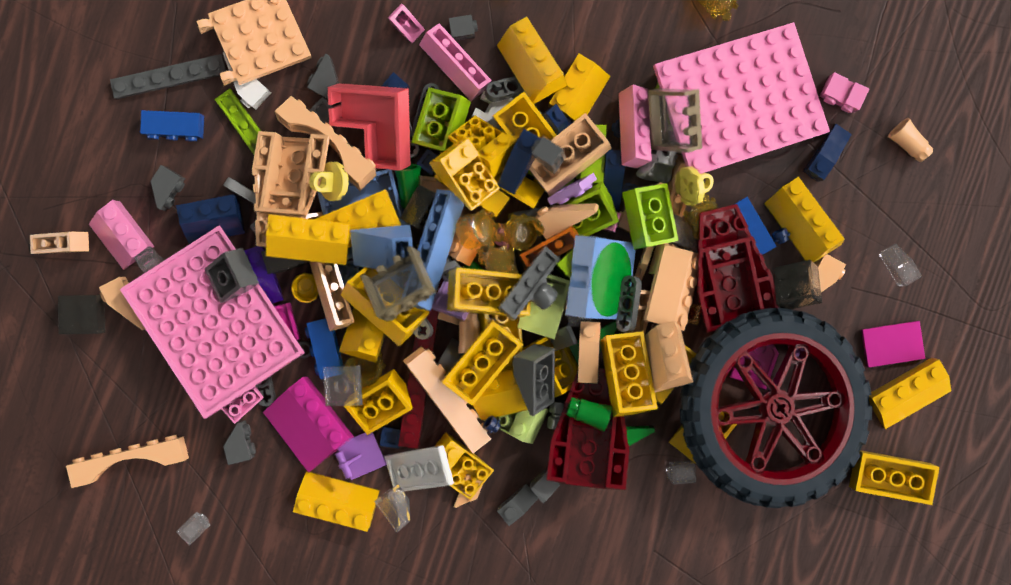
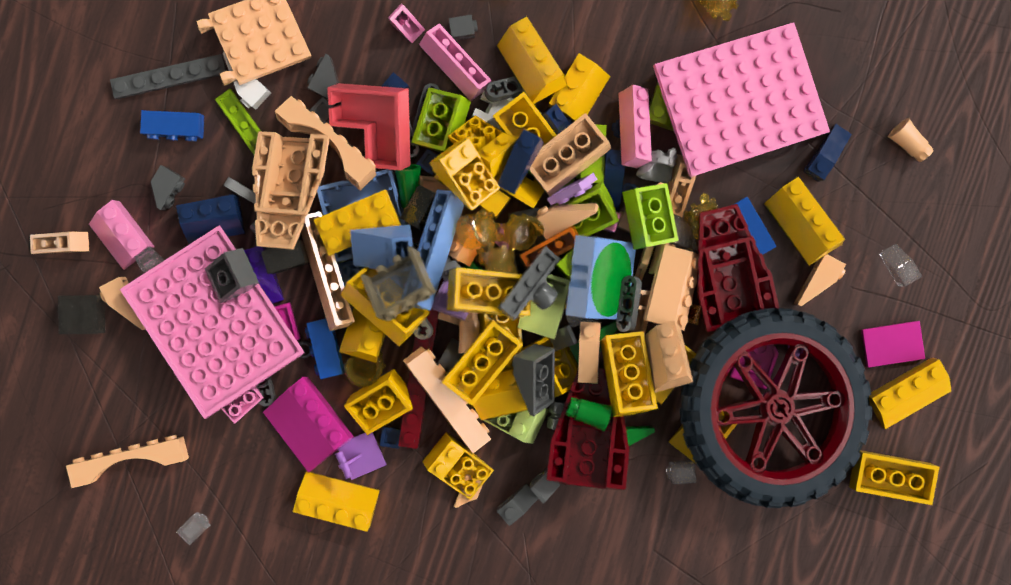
(239, 446): dark grey slope -> none
(304, 288): yellow hair -> none
(307, 239): yellow slope -> none
(333, 182): light yellow tile -> none
(342, 386): clear tile -> none
(395, 507): clear slope -> none
(419, 468): white tile -> none
(492, 424): dark blue plate -> none
(548, 154): dark grey slope -> none
(675, 119): window -> none
(691, 186): light yellow tile -> none
(781, 235): dark blue plate -> none
(797, 285): clear smoke brick -> none
(844, 93): bright pink brick -> none

